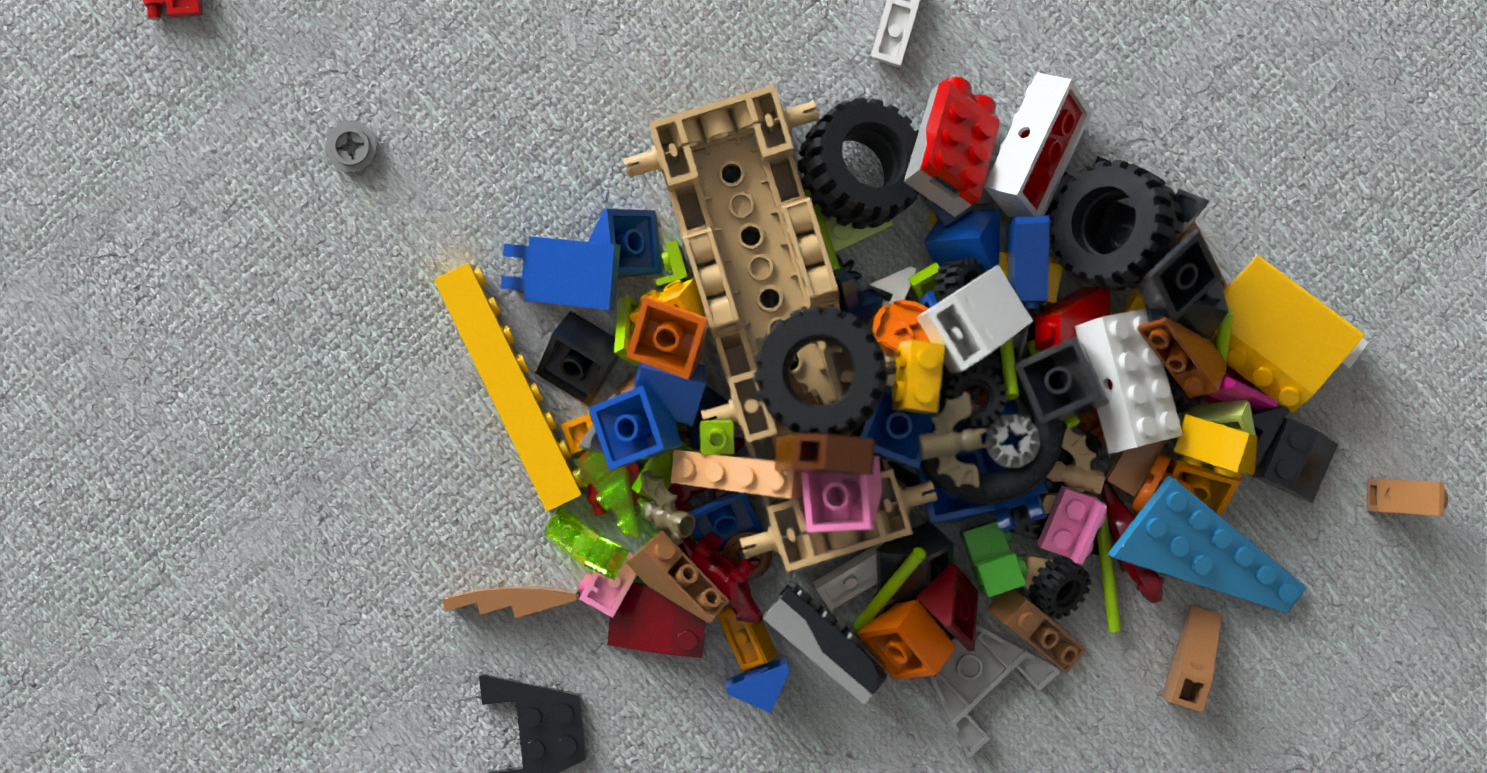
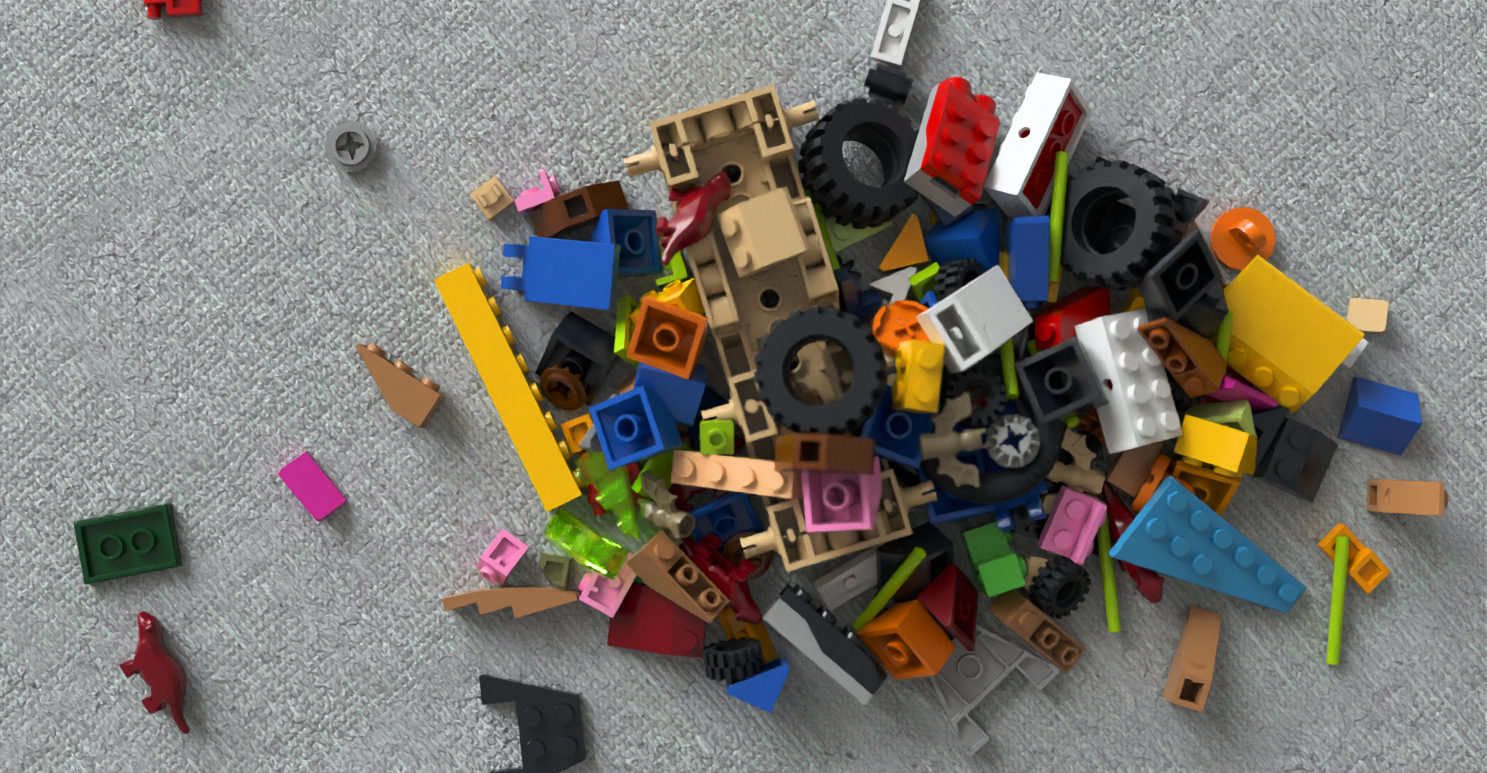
(128, 543): none -> dark green tile
(158, 670): none -> dark red animal
(312, 487): none -> dark pink slope
(404, 392): none -> medium nougat slope
(492, 198): none -> tan tile
(501, 557): none -> bright pink bracket
(533, 197): none -> bright pink bracket
(556, 569): none -> olive tile
(558, 394): none -> reddish brown gear
(577, 209): none -> reddish brown slope
(693, 215): none -> dark red animal
(733, 659): none -> black tyre
(763, 232): none -> tan slope
(888, 84): none -> black brick
(907, 249): none -> light orange slope
(1057, 215): none -> lime bar
(1241, 237): none -> orange tile
(1338, 599): none -> lime bar
(1363, 564): none -> light orange slope
(1368, 315): none -> tan slope
(1380, 416): none -> blue slope

